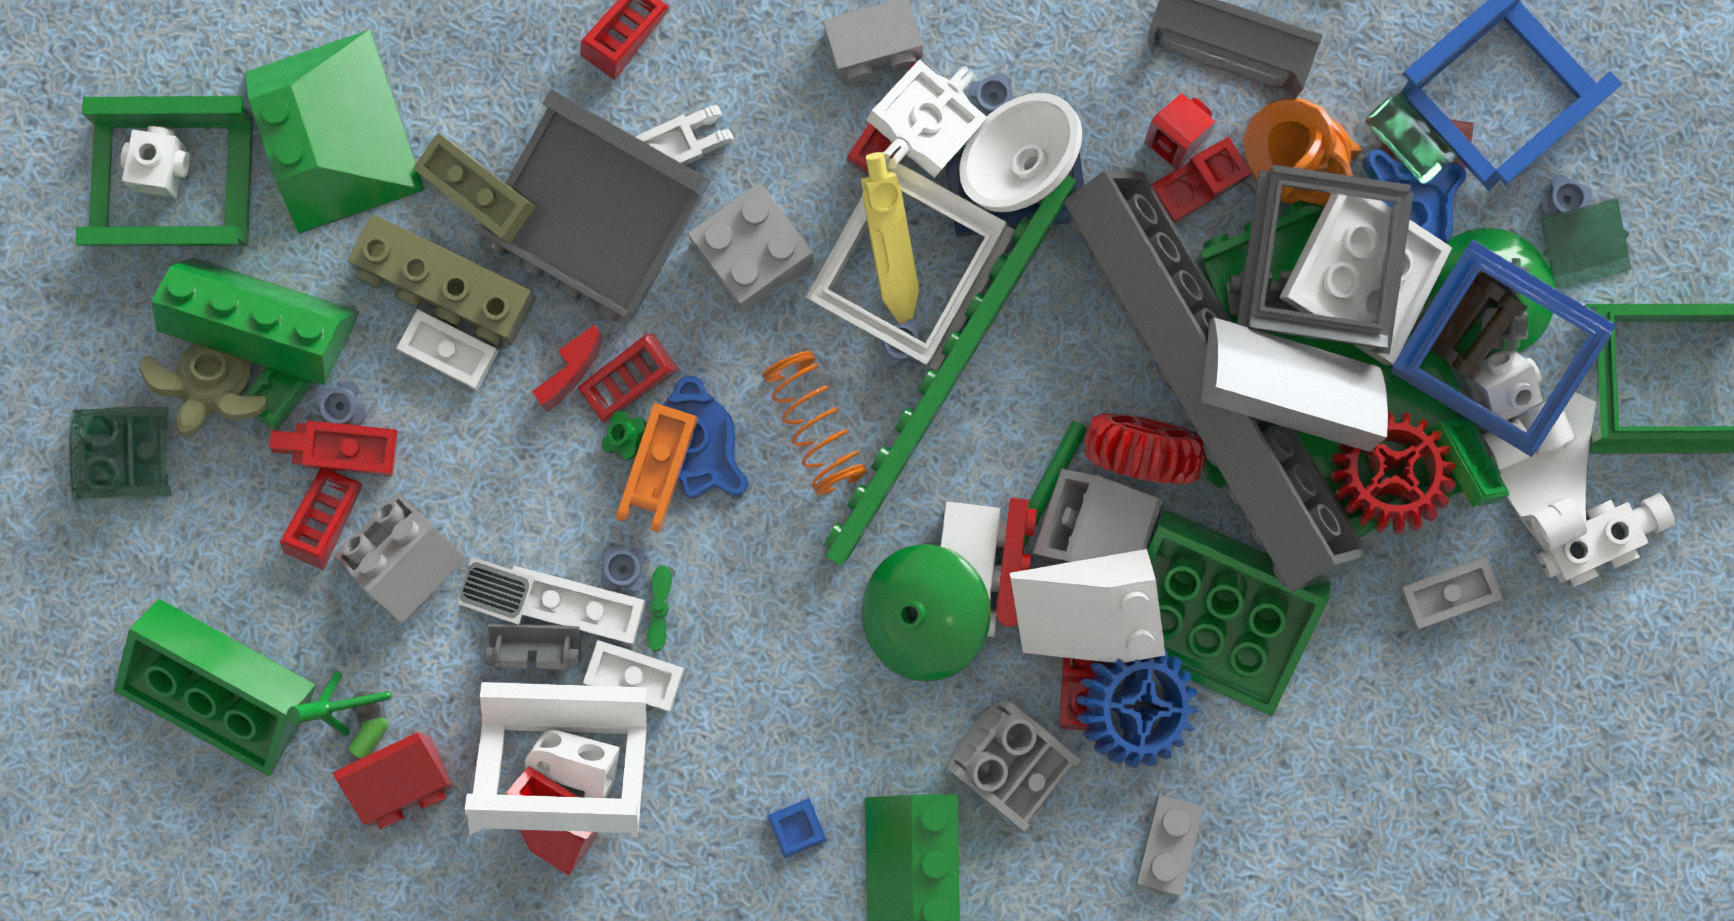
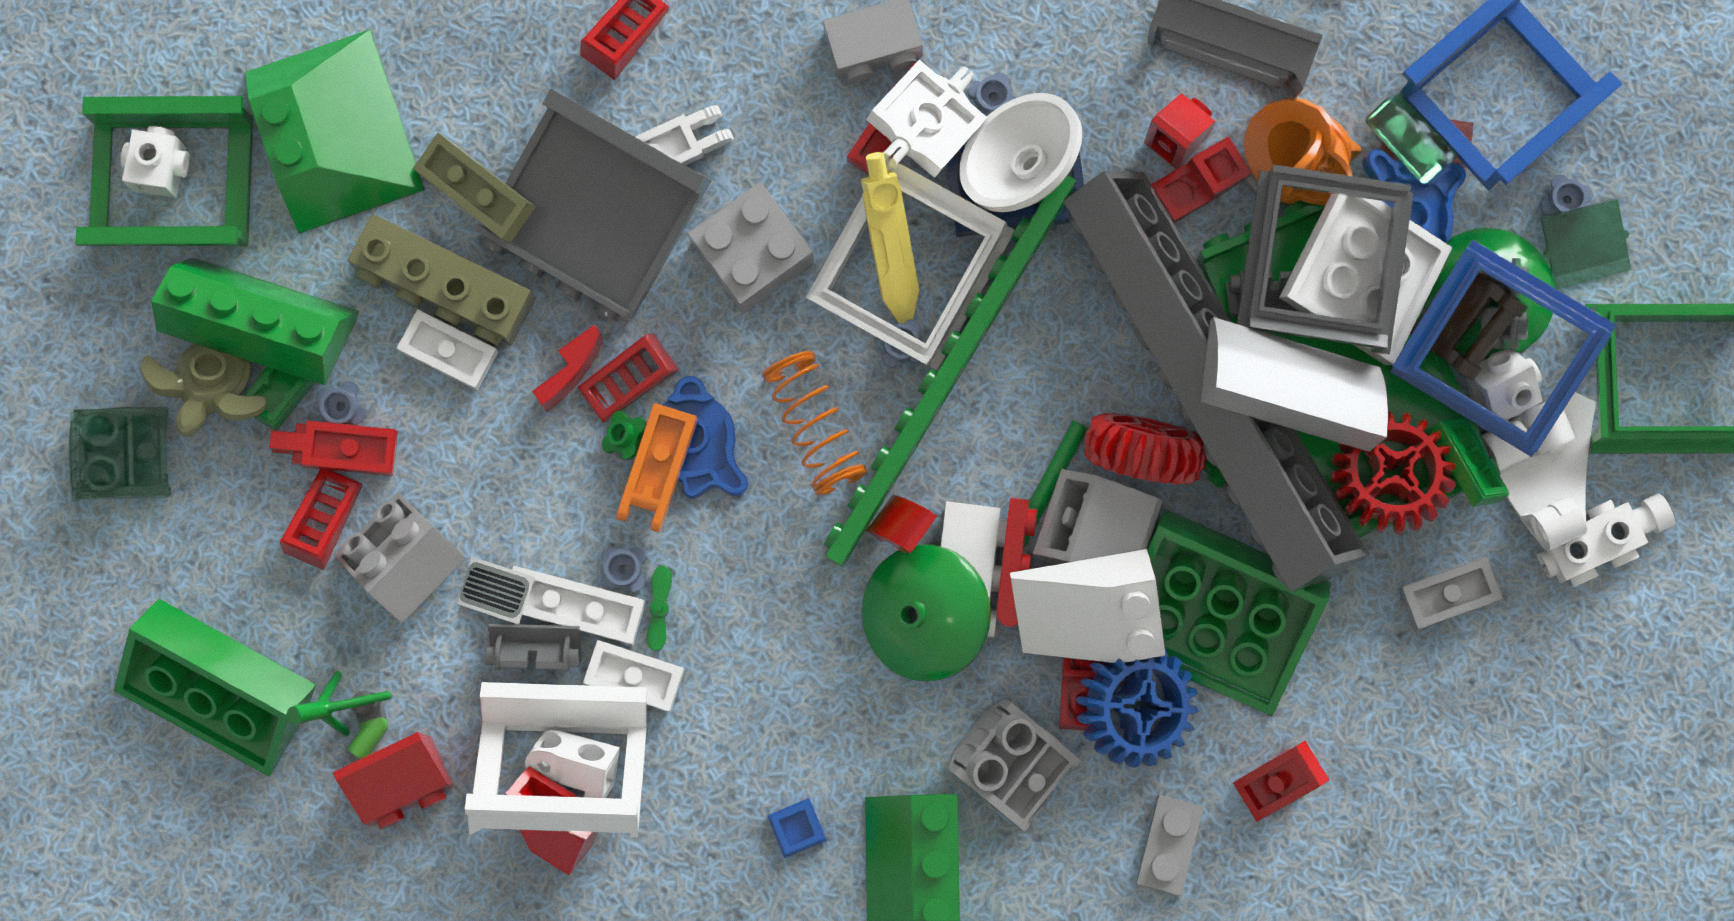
(901, 523): none -> red slope
(1281, 781): none -> red slope

